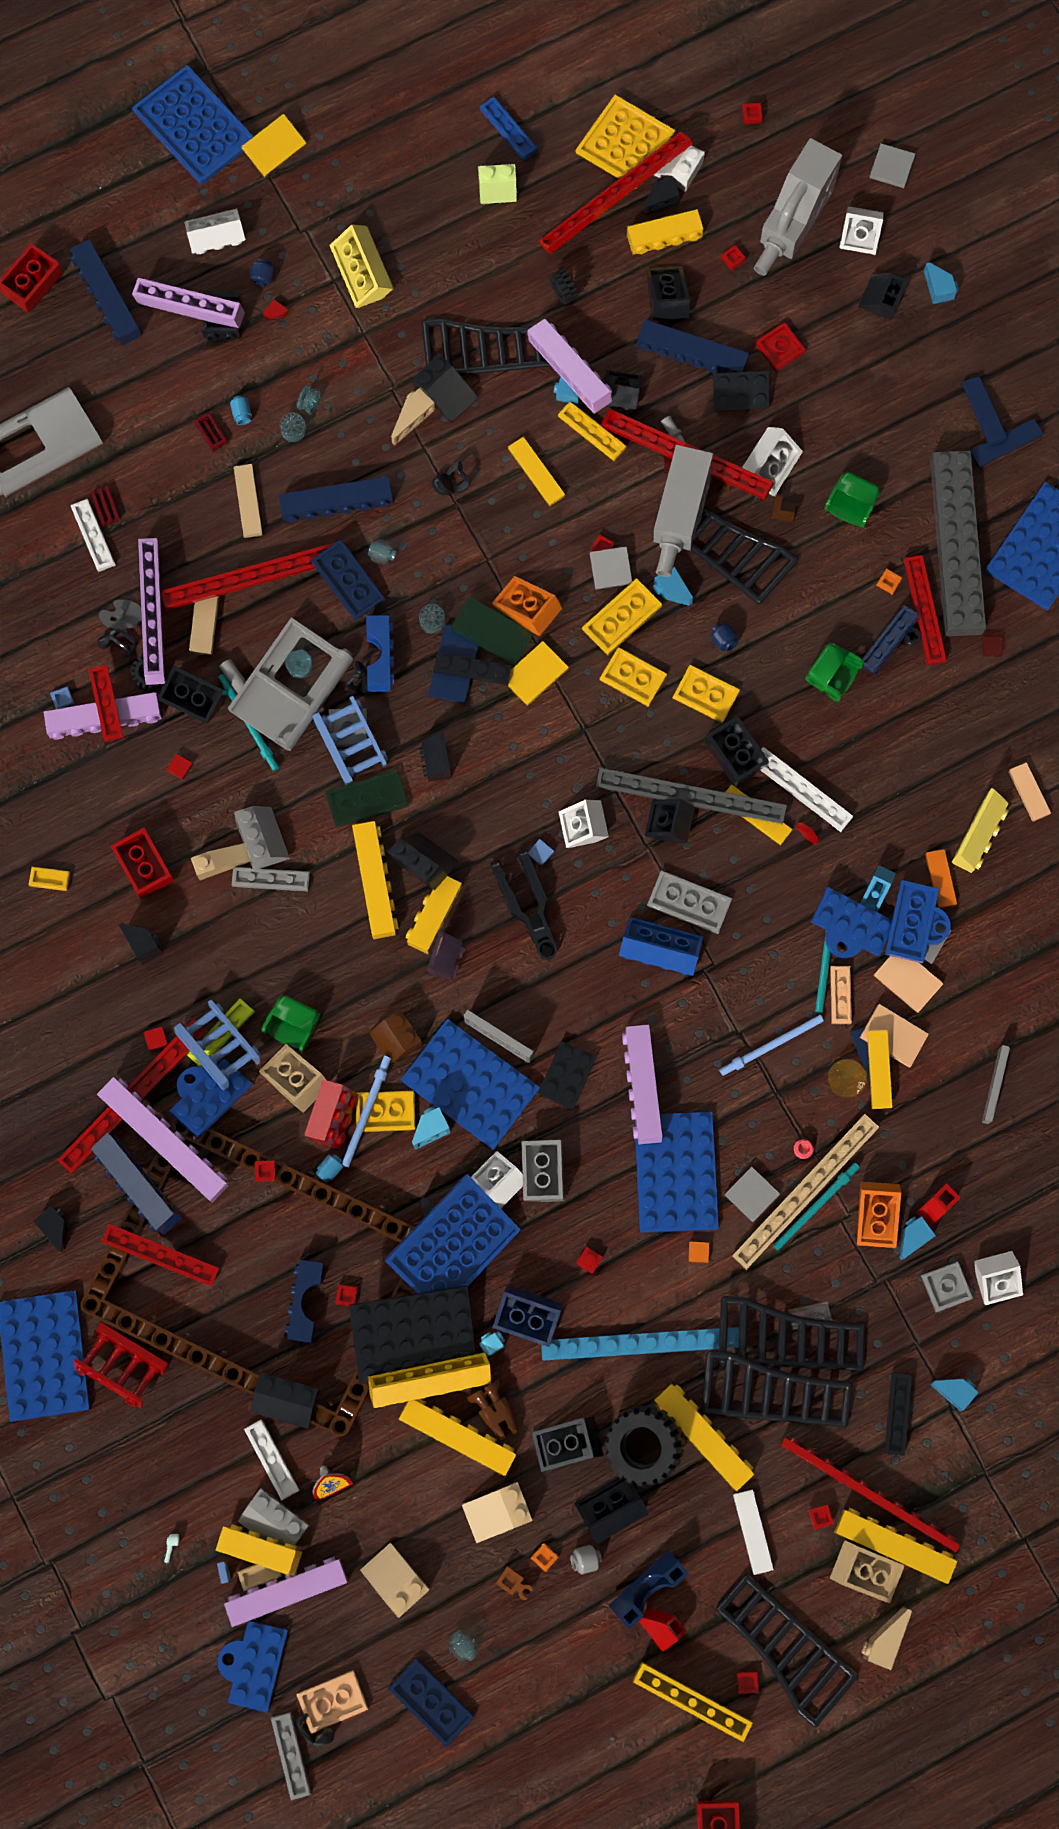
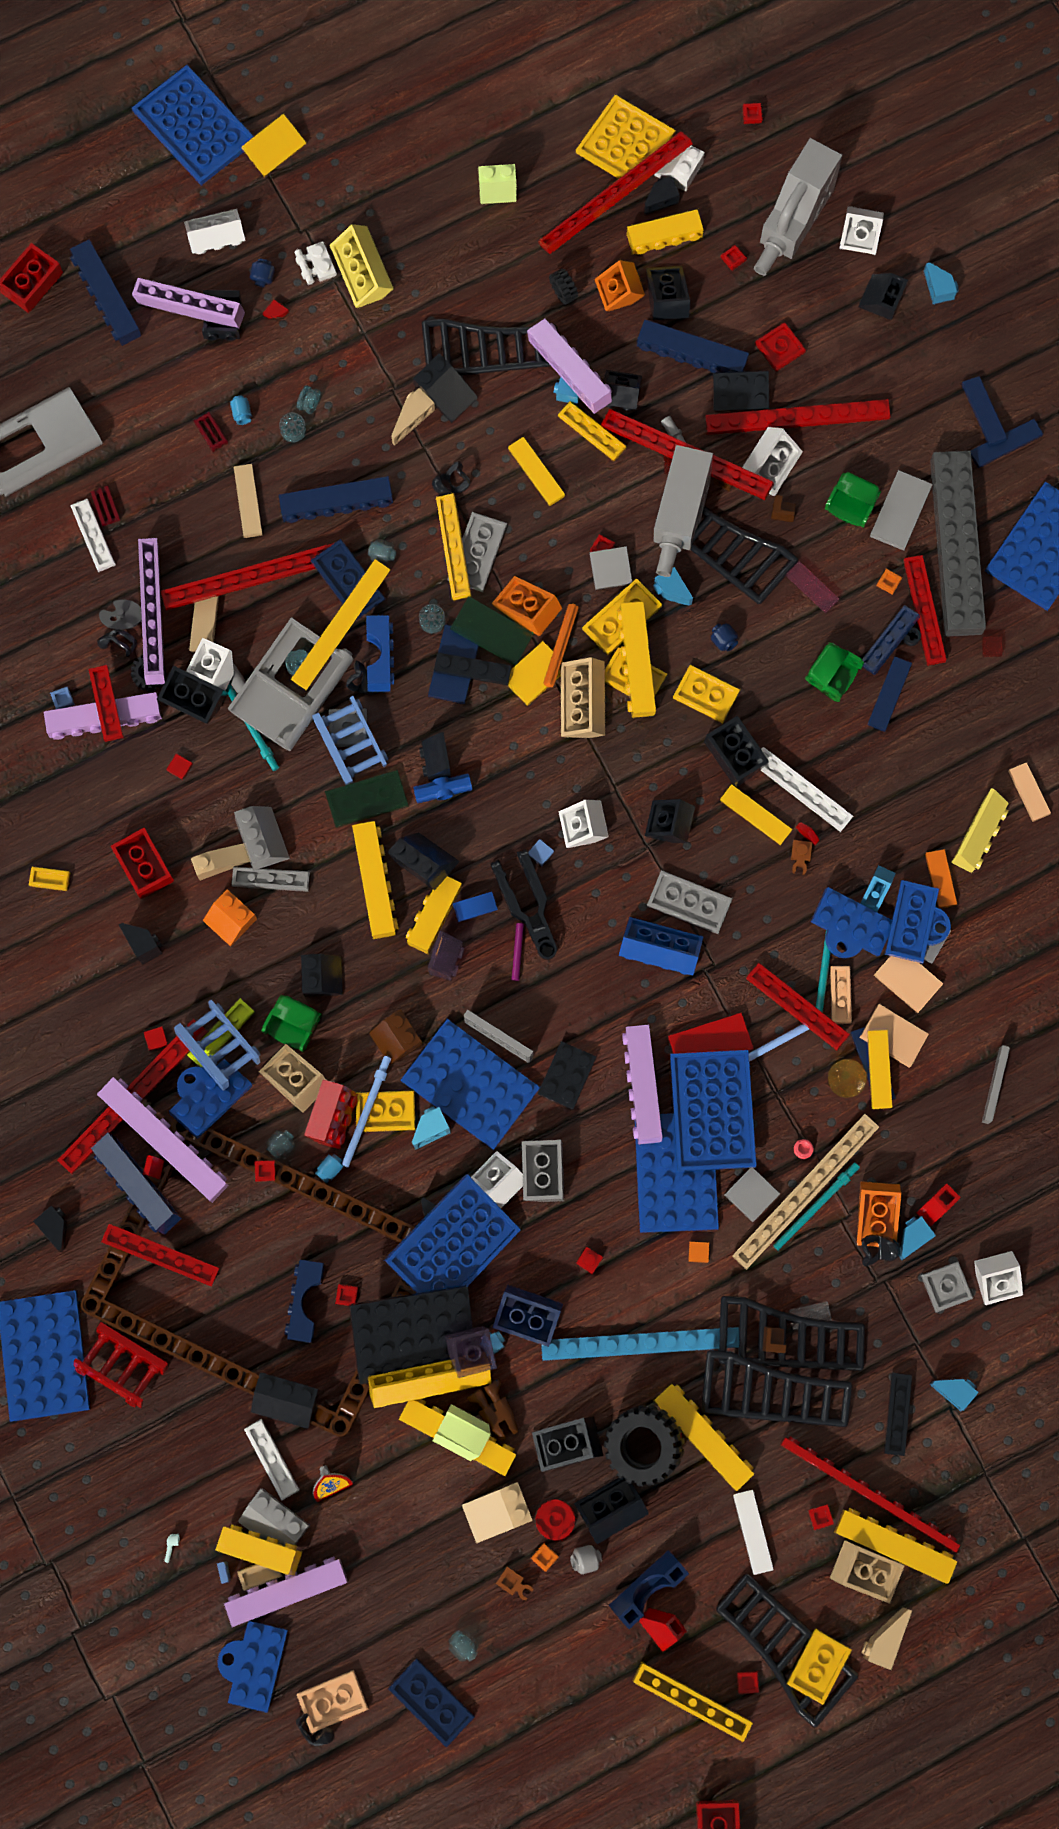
(153, 1167): none -> red tile
(212, 664): none -> white slope
(229, 917): none -> orange slope
(280, 1143): none -> clear light blue head
(291, 1755): light grey tile -> none
(320, 260): none -> white plate
(321, 975): none -> black slope
(340, 624): none -> yellow tile
(395, 1580): tan slope -> none
(442, 788): none -> blue piece
(453, 546): none -> yellow tile
(462, 1433): none -> yellowish green slope
(471, 1351): none -> slope
(475, 906): none -> blue slope
(481, 546): none -> light grey tile
(508, 128): blue tile -> none
(517, 951): none -> magenta bar
(555, 1519): none -> red tile
(560, 645): none -> orange axle
(583, 698): none -> tan slope
(619, 285): none -> orange slope
(637, 659): none -> yellow brick
(693, 795): dark grey plate -> none
(713, 1110): none -> blue plate
(716, 1036): none -> red tile
(773, 1340): none -> reddish brown panel
(797, 417): none -> red plate
(798, 1006): none -> red plate
(801, 853): none -> dark orange plate
(812, 587): none -> clear pink tile
(819, 1666): none -> yellow tile
(888, 1249): none -> black piece
(889, 694): none -> dark blue tile
(892, 165): light grey tile -> none
(901, 510): none -> light grey tile

